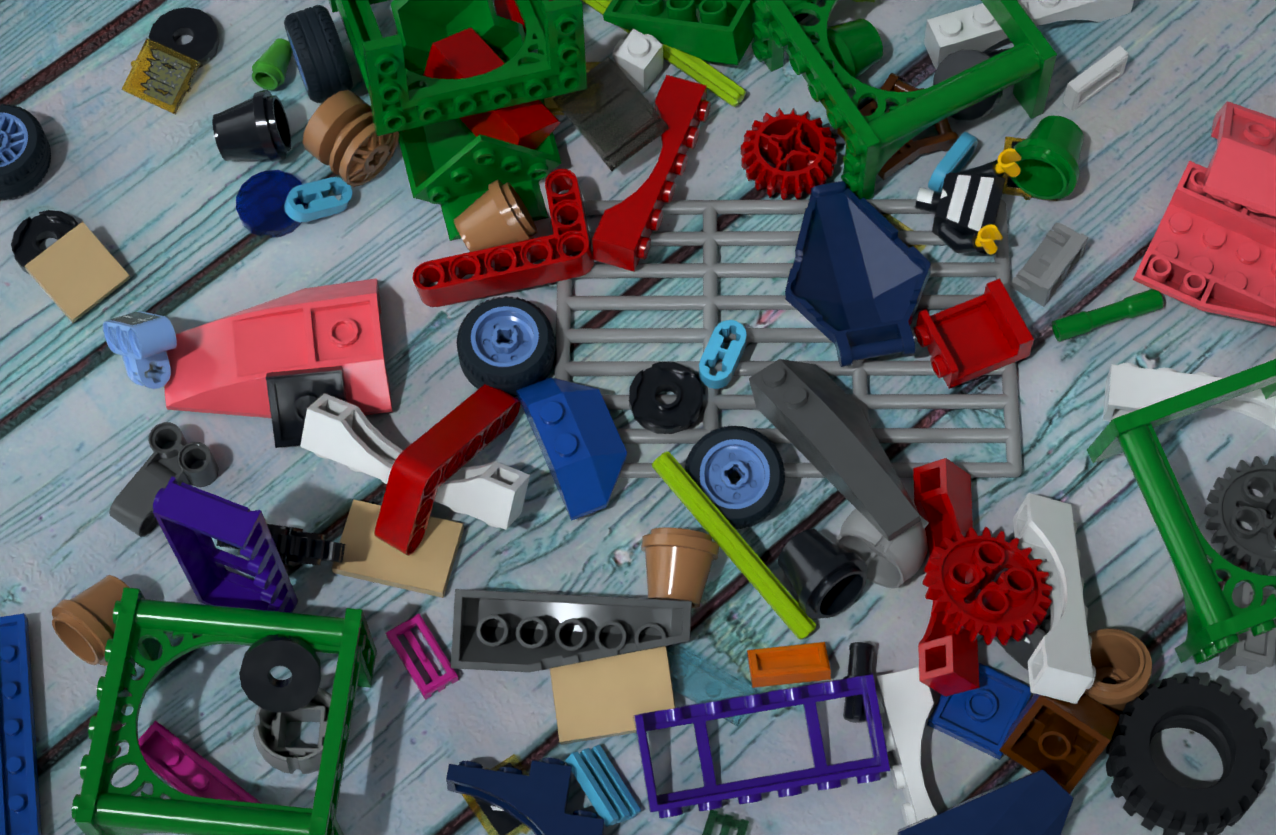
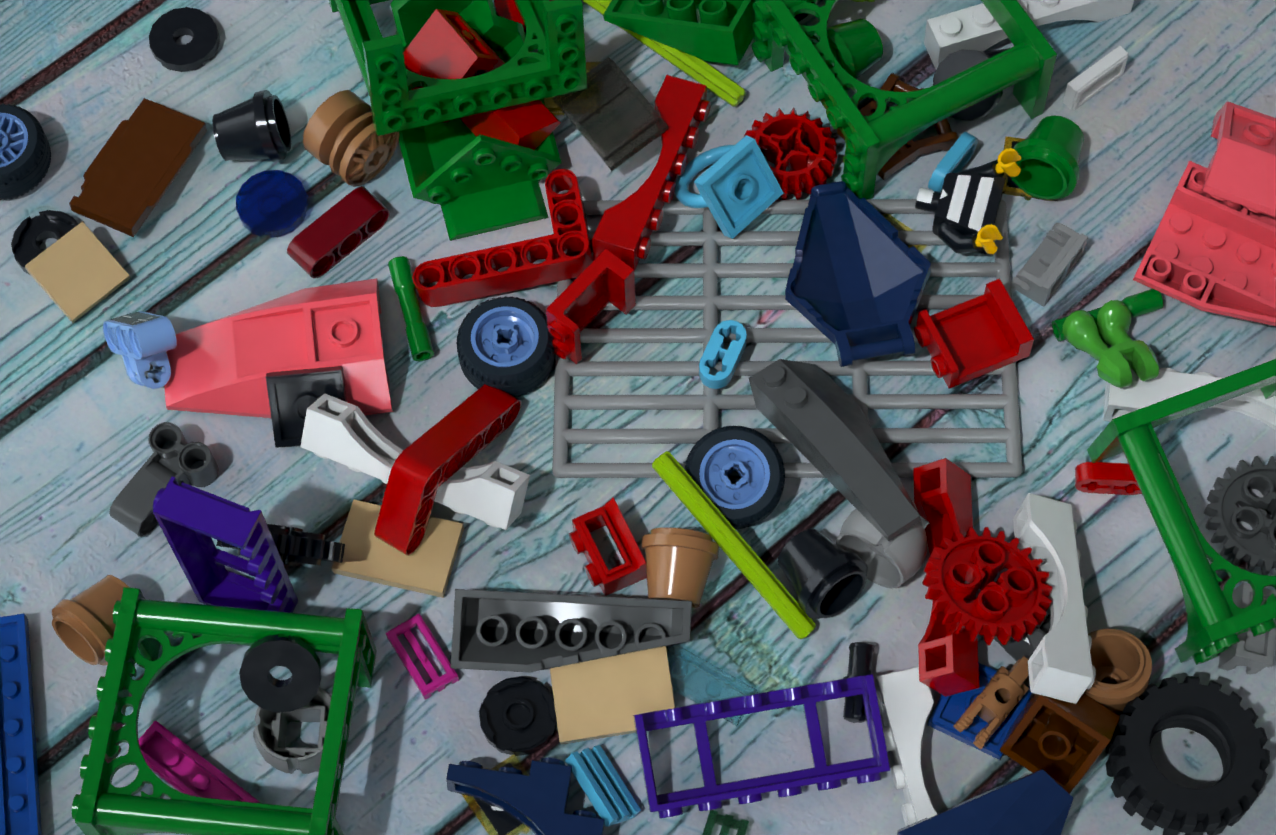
(137, 166): none -> reddish brown piece
(161, 76): piece -> none
(272, 66): bright green cone -> none
(318, 52): black wheel -> none
(320, 204): medium azure beam -> none
(338, 232): none -> dark red beam
(416, 329): none -> green piece
(447, 49): none -> red panel
(495, 219): medium nougat piece -> none
(518, 716): none -> black tile
(575, 441): blue wedge -> none
(601, 282): none -> red panel
(621, 576): none -> red window
(639, 58): white brick -> none
(666, 417): black tile -> none
(733, 188): none -> medium azure tile
(788, 664): orange tile -> none
(1008, 688): none -> medium nougat hinge
(1106, 478): none -> red beam
(1112, 328): none -> bright green piece

